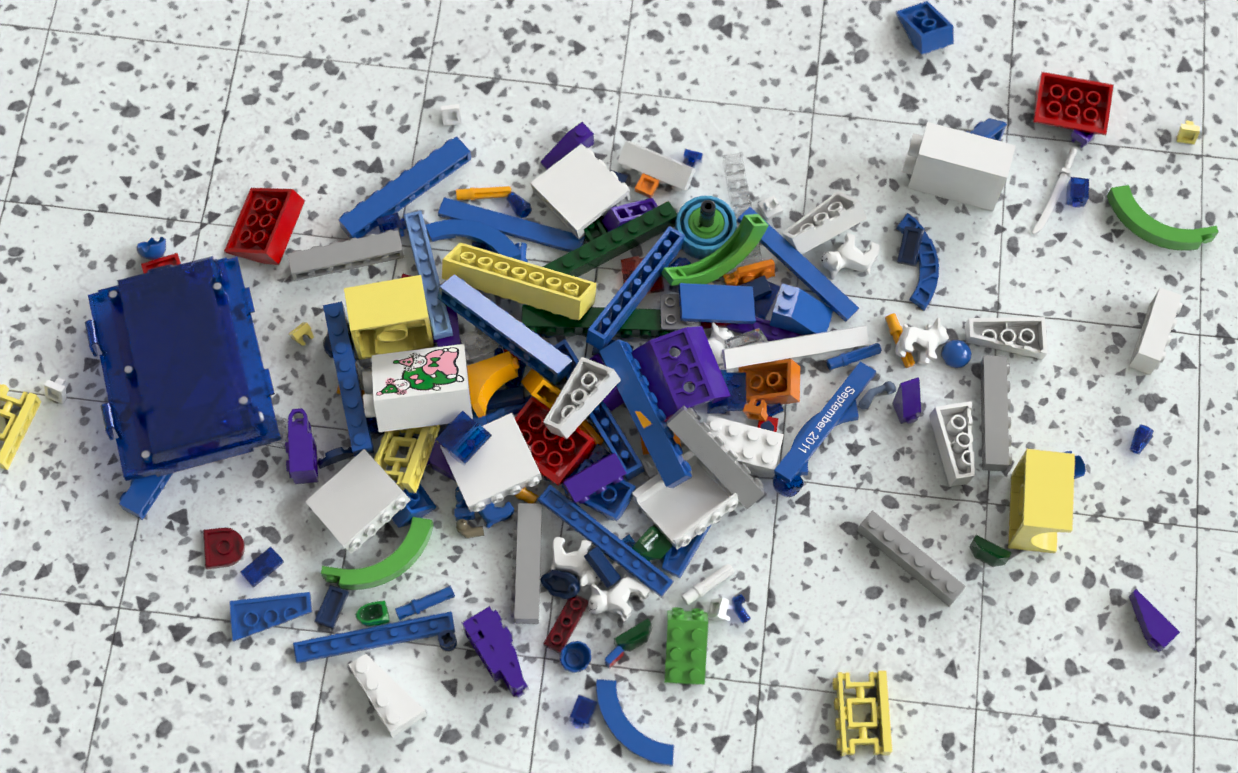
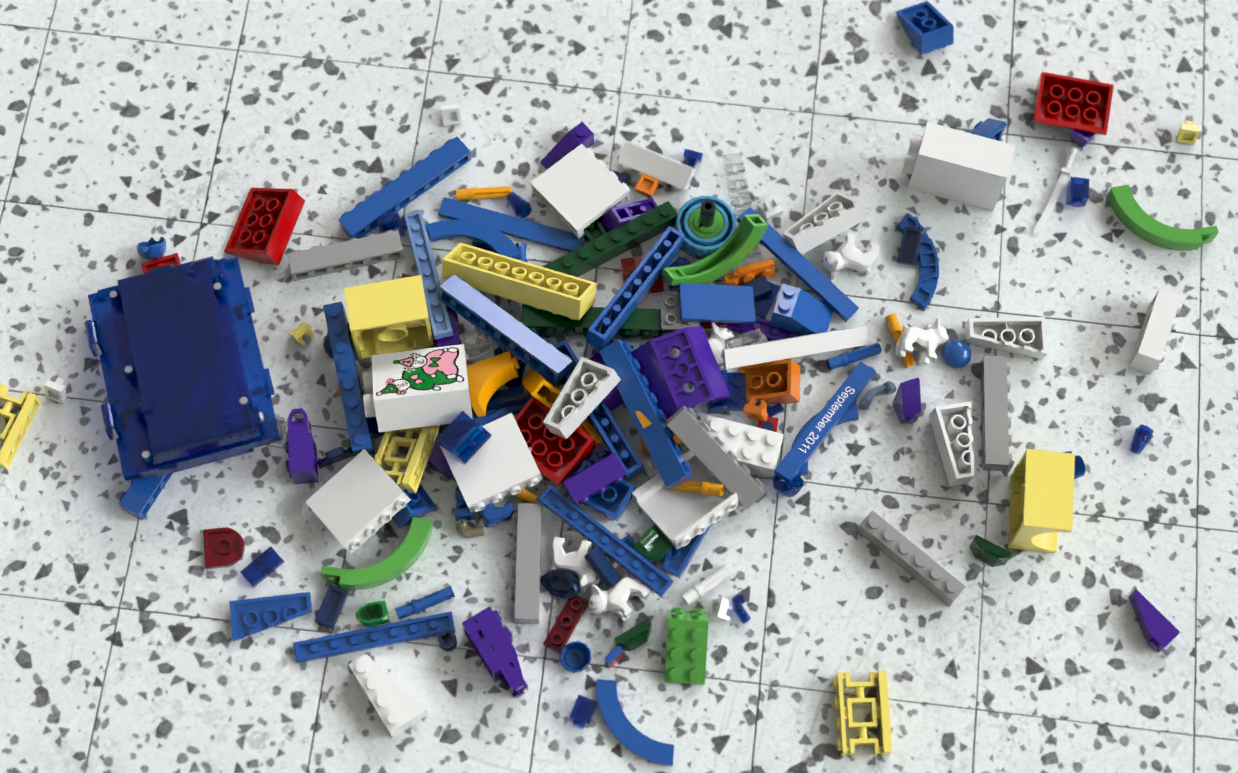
(703, 488): none -> light orange axle

